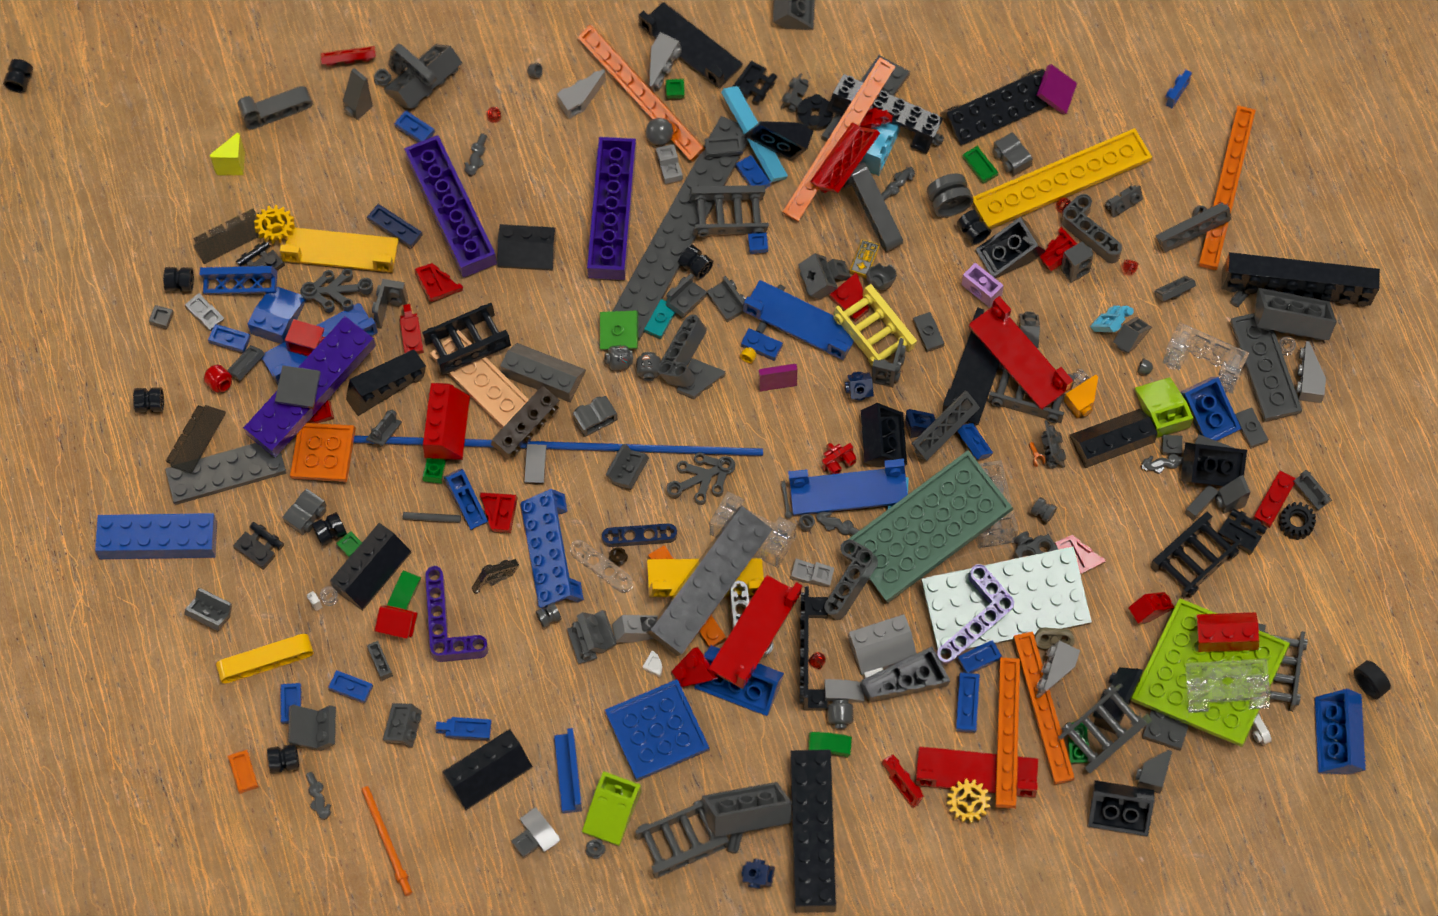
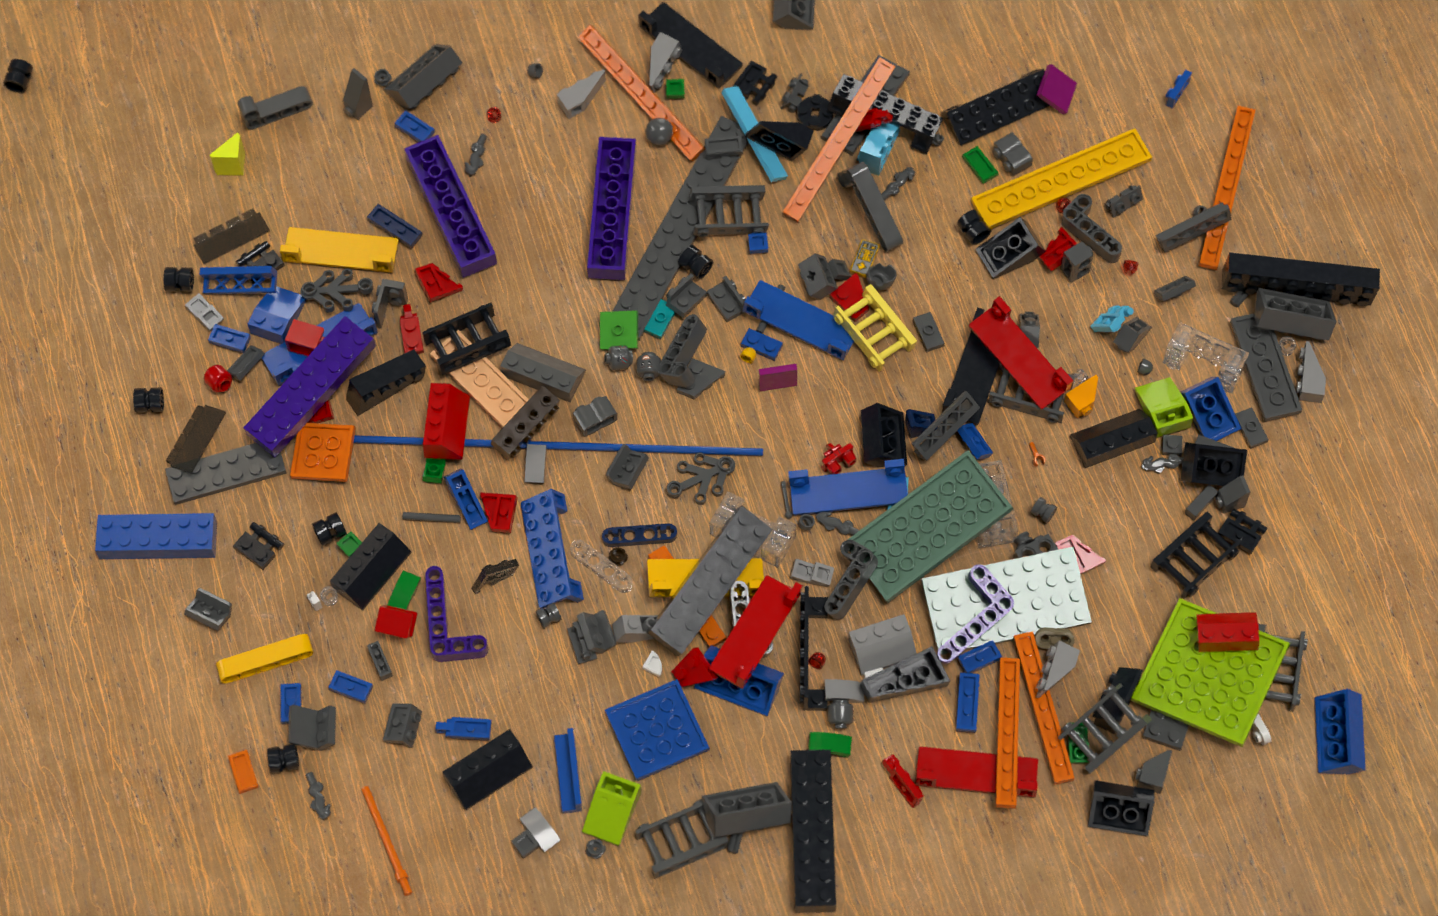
(161, 317): dark grey plate -> none
(274, 224): yellow gear -> none
(297, 387): dark grey tile -> none
(305, 512): dark grey brick -> none
(348, 56): red plate -> none
(384, 429): dark grey hinge -> none
(401, 59): dark grey beam -> none
(526, 247): black slope -> none
(669, 164): light grey slope -> none
(752, 172): blue plate -> none
(758, 873): dark blue brick -> none
(844, 158): red fence -> none
(859, 385): dark blue brick -> none
(887, 373): dark grey bracket -> none
(950, 195): dark grey wheel -> none
(959, 801): yellow gear -> none
(982, 284): lavender brick -> none
(1051, 441): dark grey hinge -> none
(1151, 607): red slope -> none
(1206, 685): clear plate -> none
(1274, 499): red plate -> none
(1302, 511): black tyre -> none
(1312, 490): dark grey hinge -> none
(1372, 679): black tyre -> none

